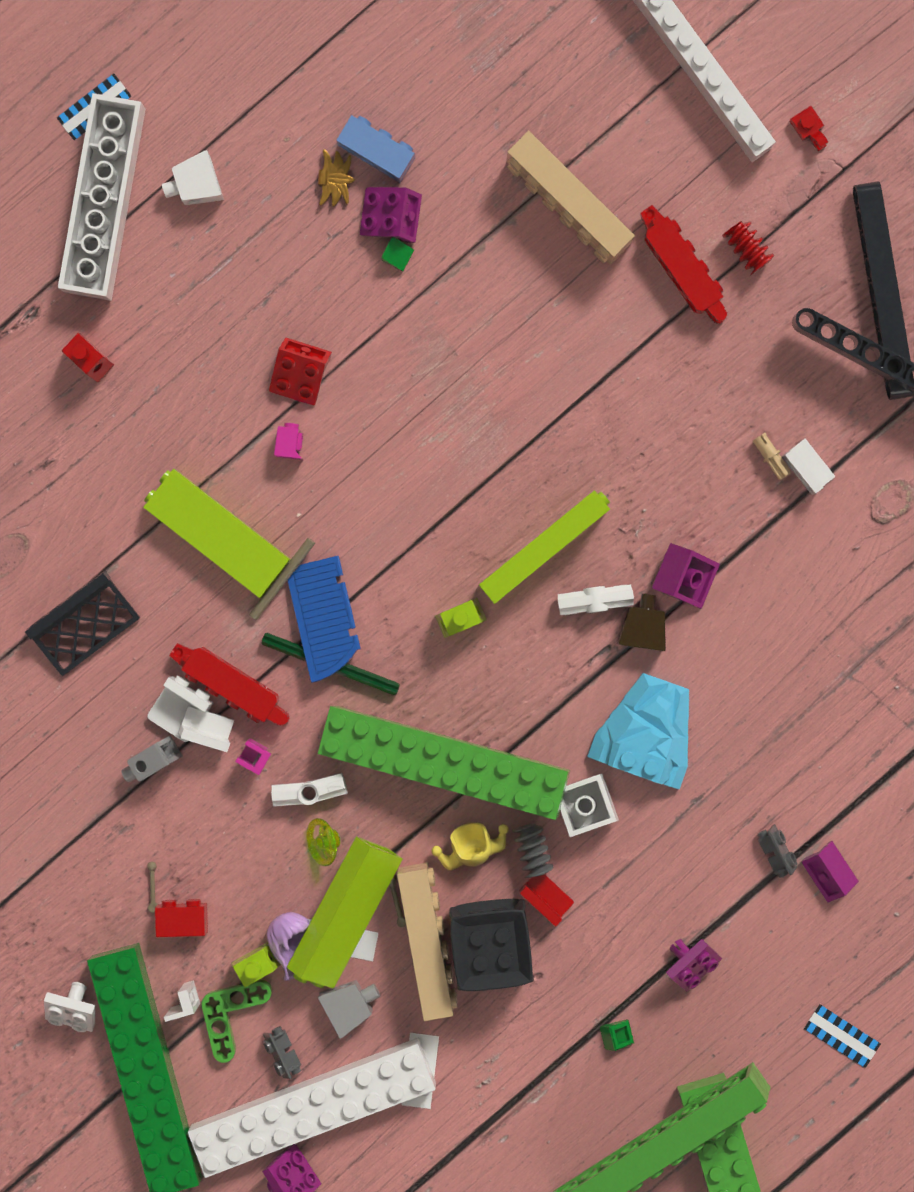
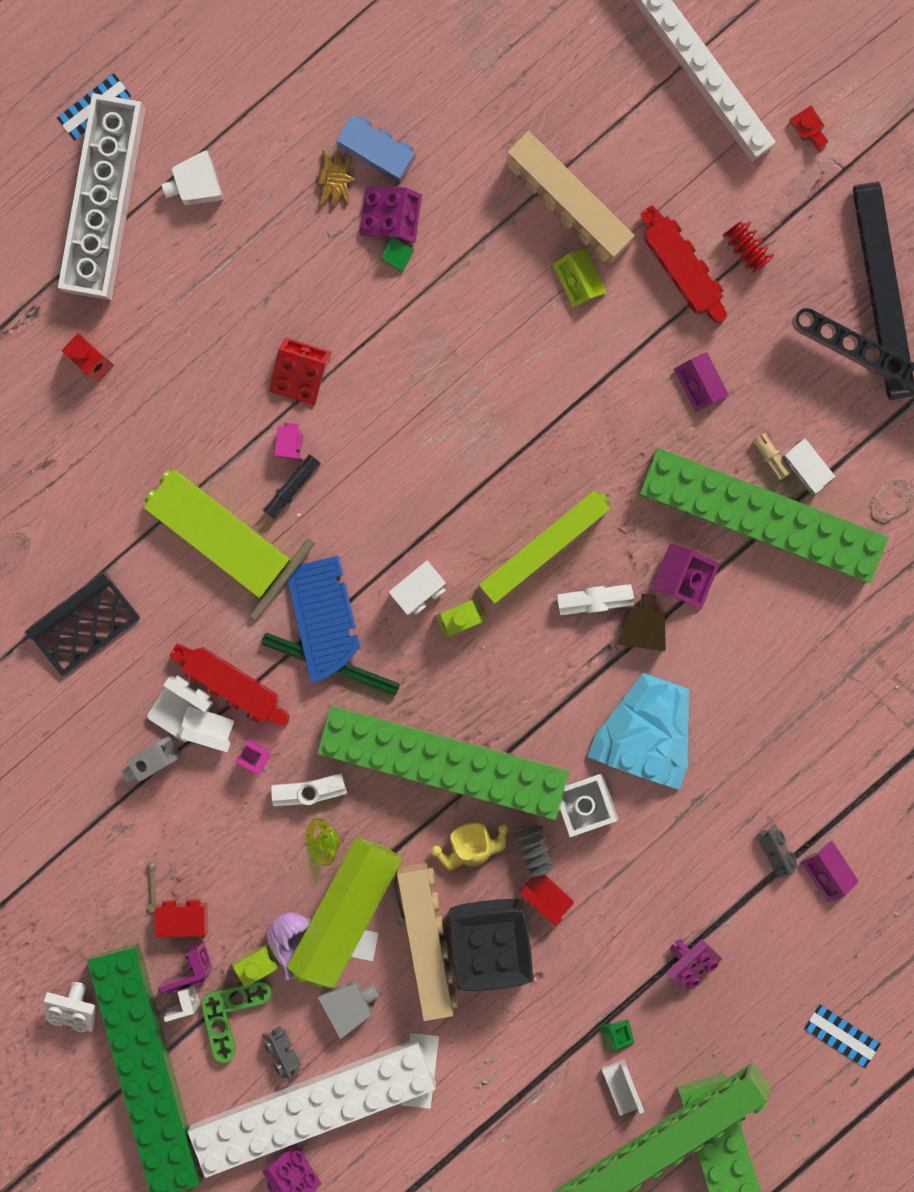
(199, 966): none -> magenta bracket
(290, 488): none -> black pin
(417, 588): none -> white brick
(579, 277): none -> lime panel
(622, 1088): none -> white panel
(701, 382): none -> magenta panel
(763, 516): none -> bright green brick

